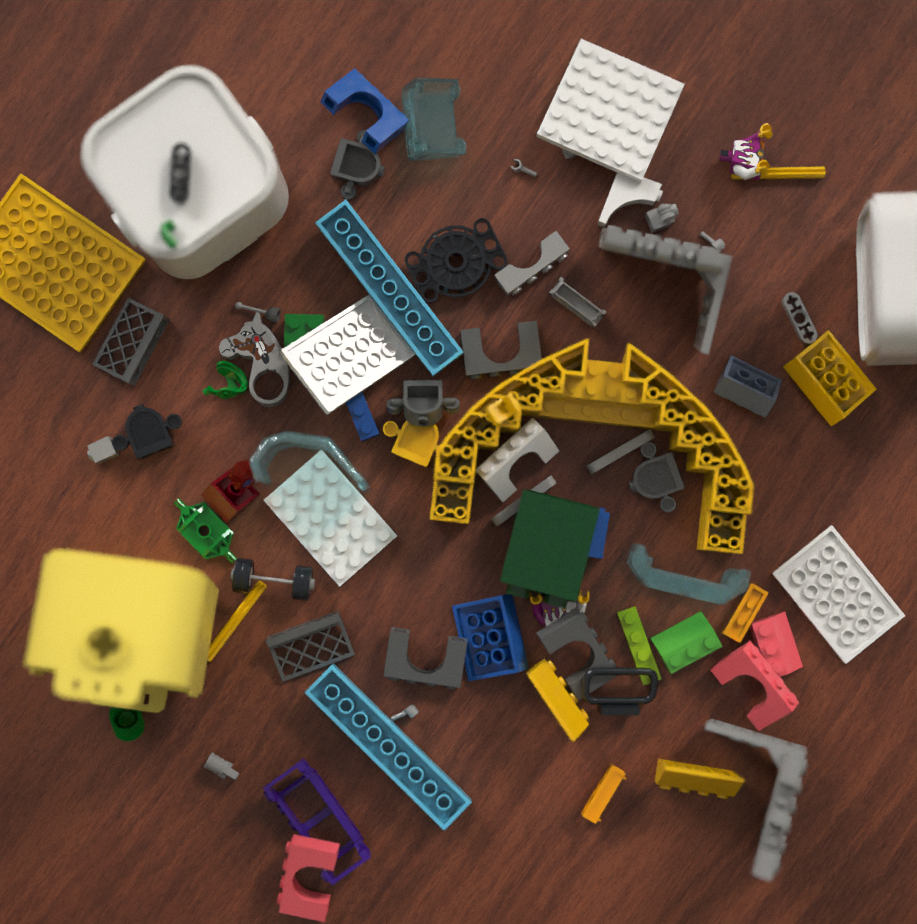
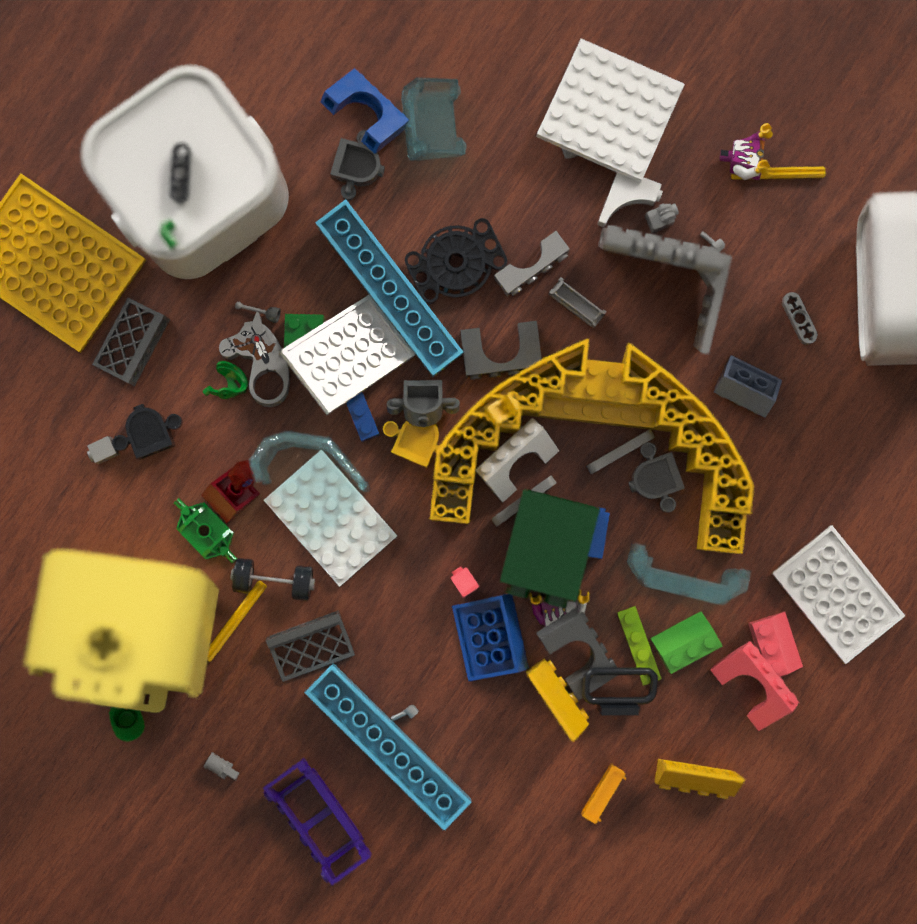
(296, 899): coral arch -> none
(400, 667): dark grey arch -> none
(464, 581): none -> coral slope
(522, 169): light grey hand -> none
(745, 613): light orange container -> none
(792, 764): light grey bracket -> none
(830, 378): yellow slope -> none

